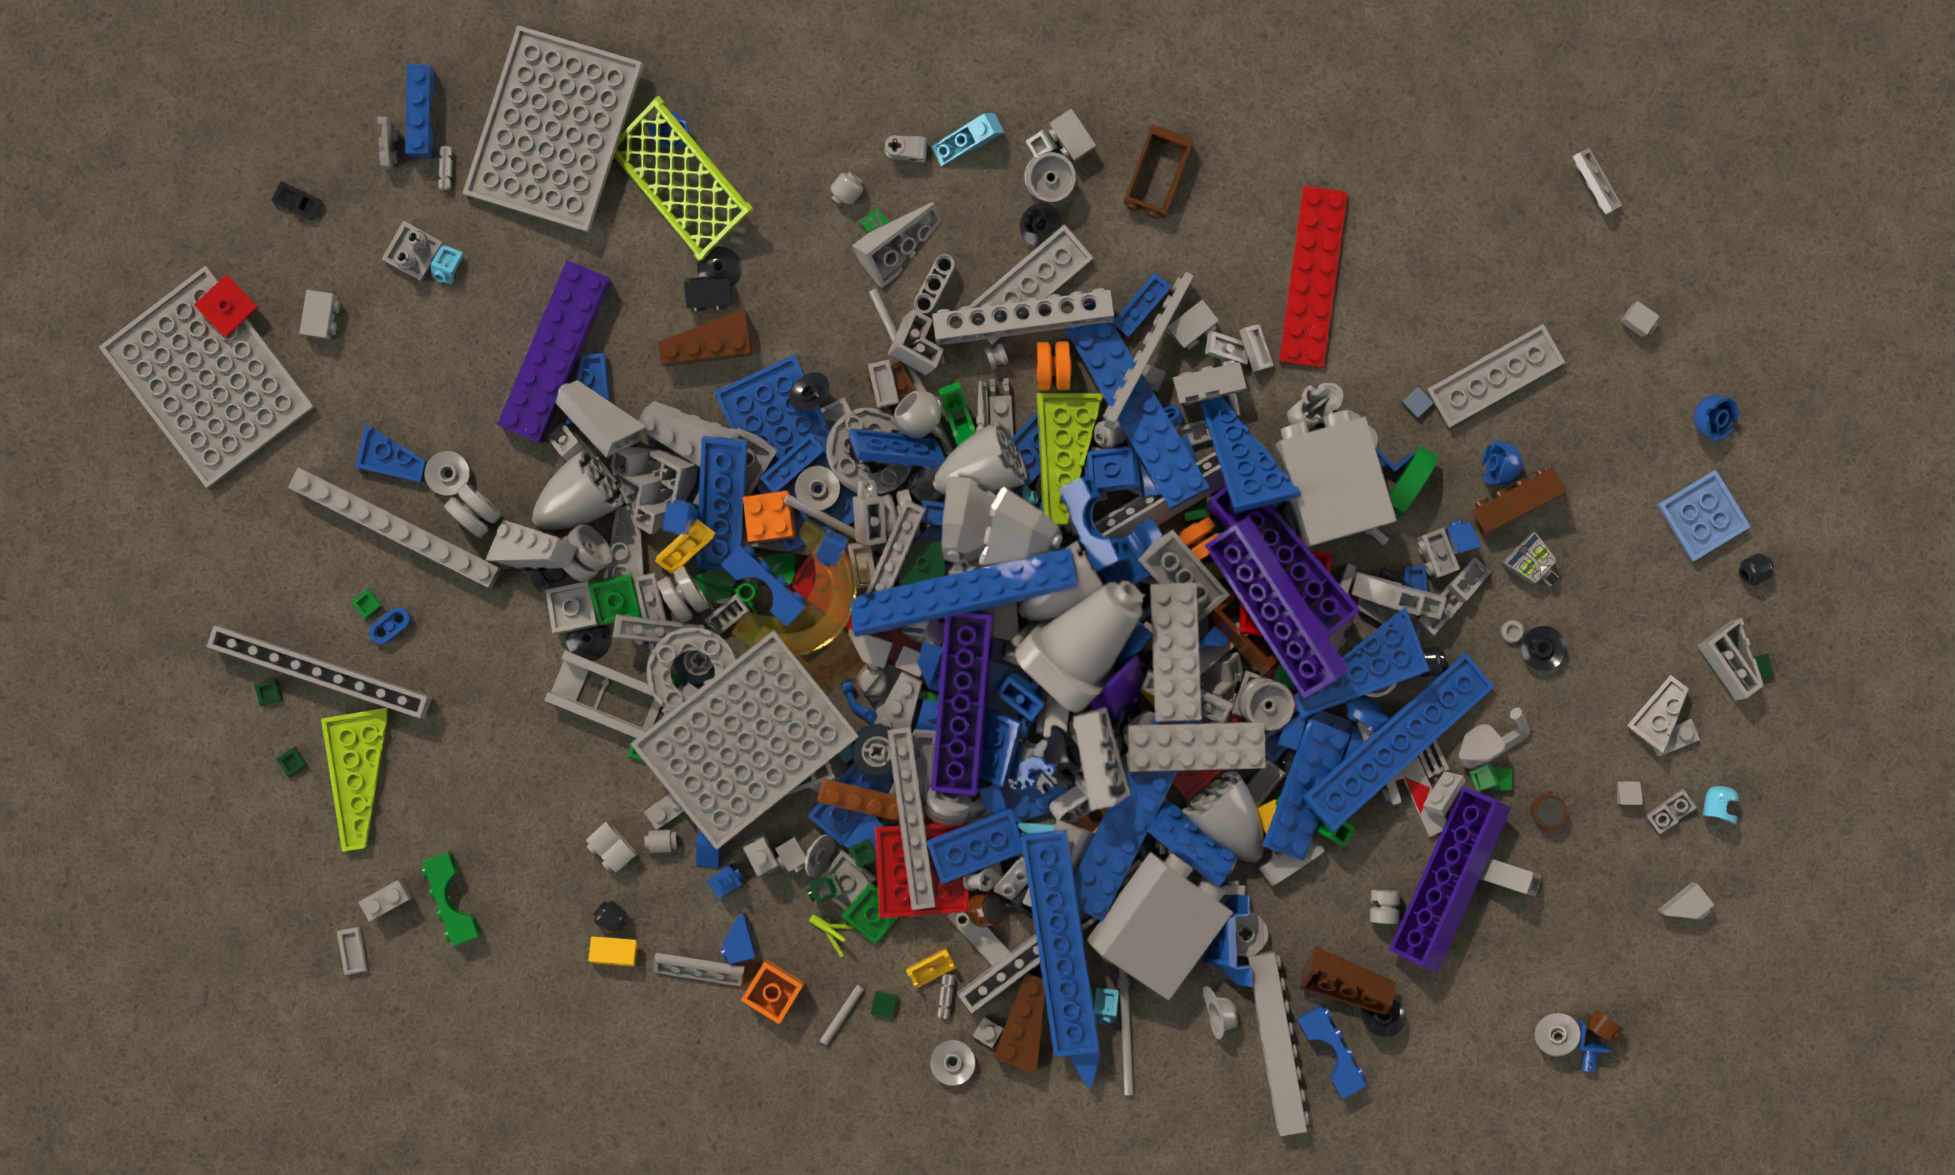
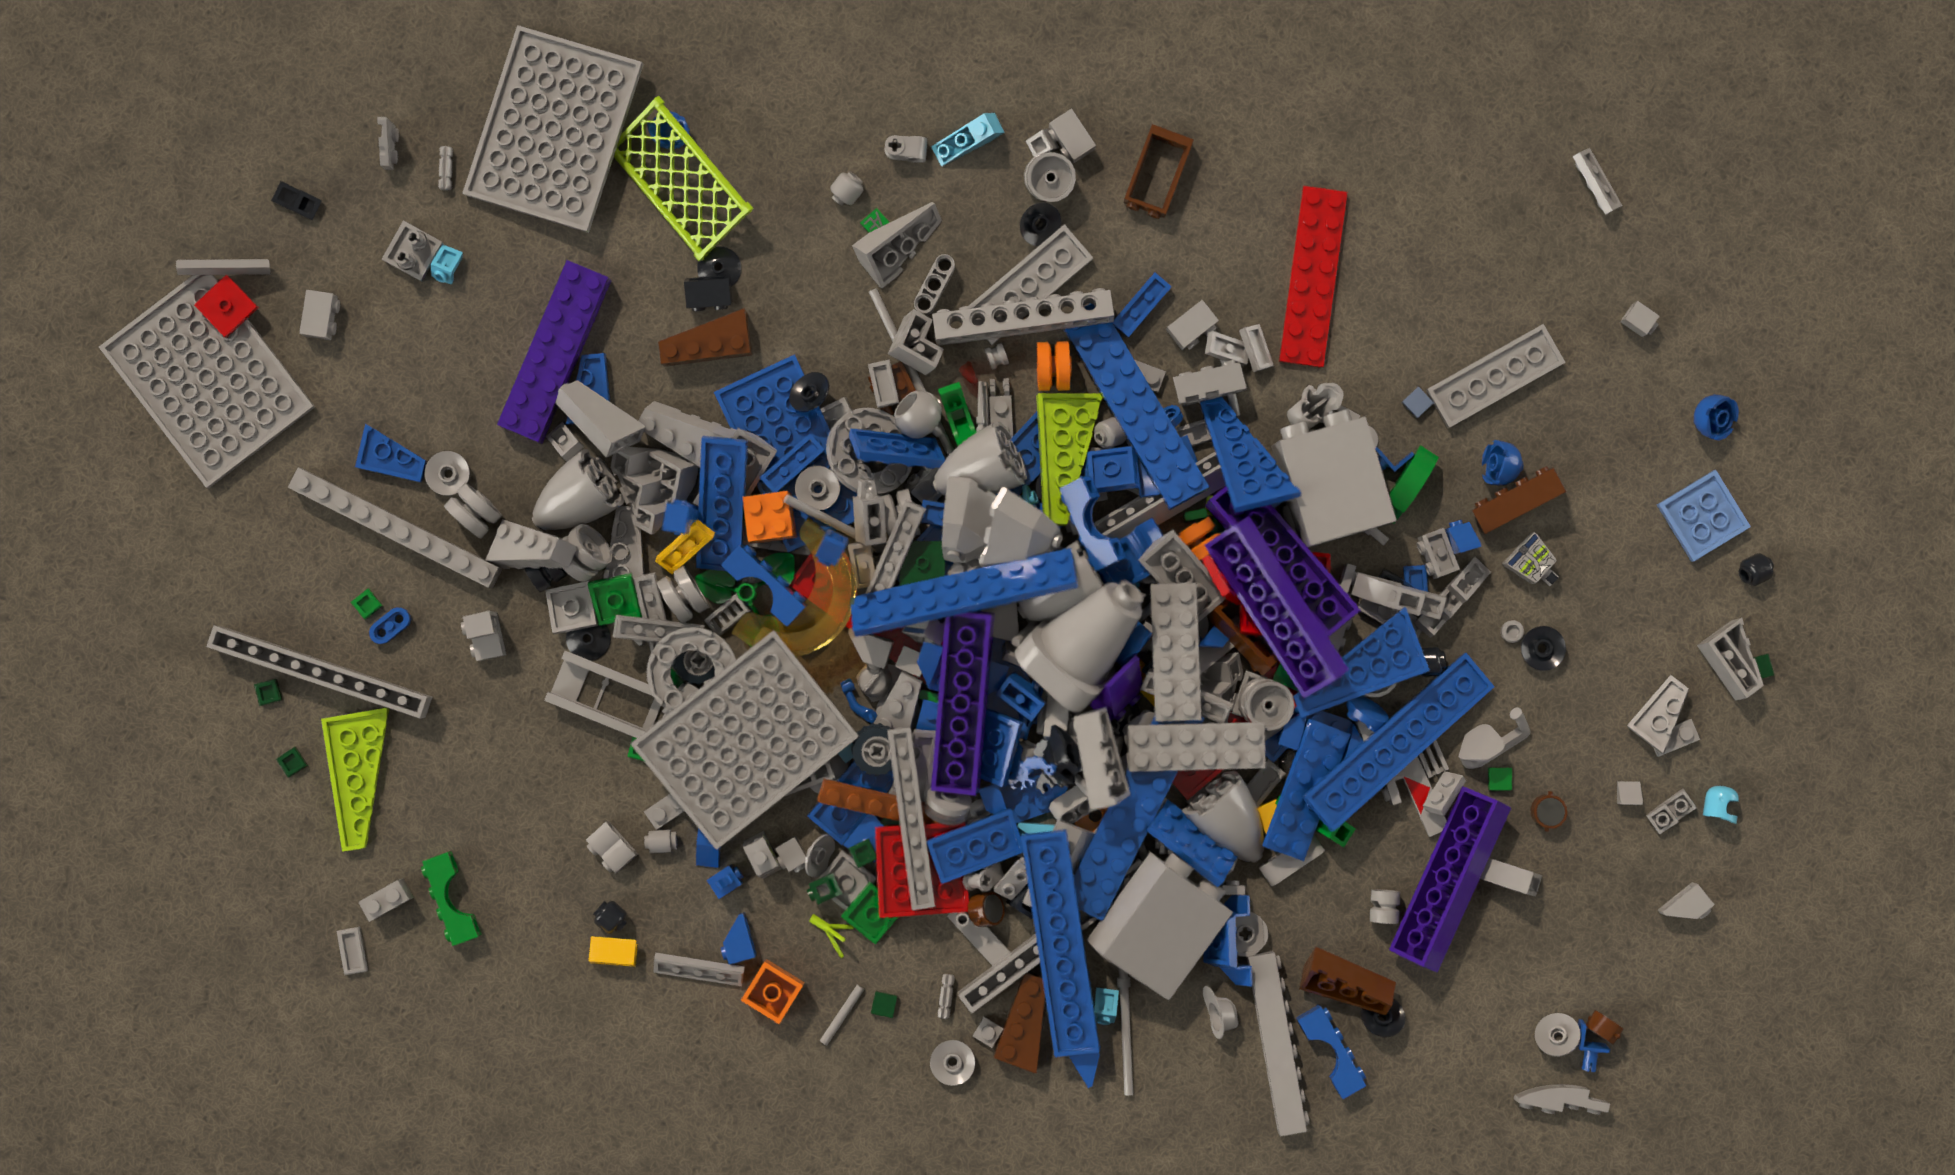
(223, 267): none -> light grey tile
(418, 103): blue arch -> none
(485, 635): none -> light grey brick
(931, 968): yellow hinge -> none
(968, 373): none -> clear red slope
(1142, 357): light grey plate -> none
(1220, 581): none -> red plate
(1484, 777): green tile -> none
(1552, 1099): none -> light grey slope

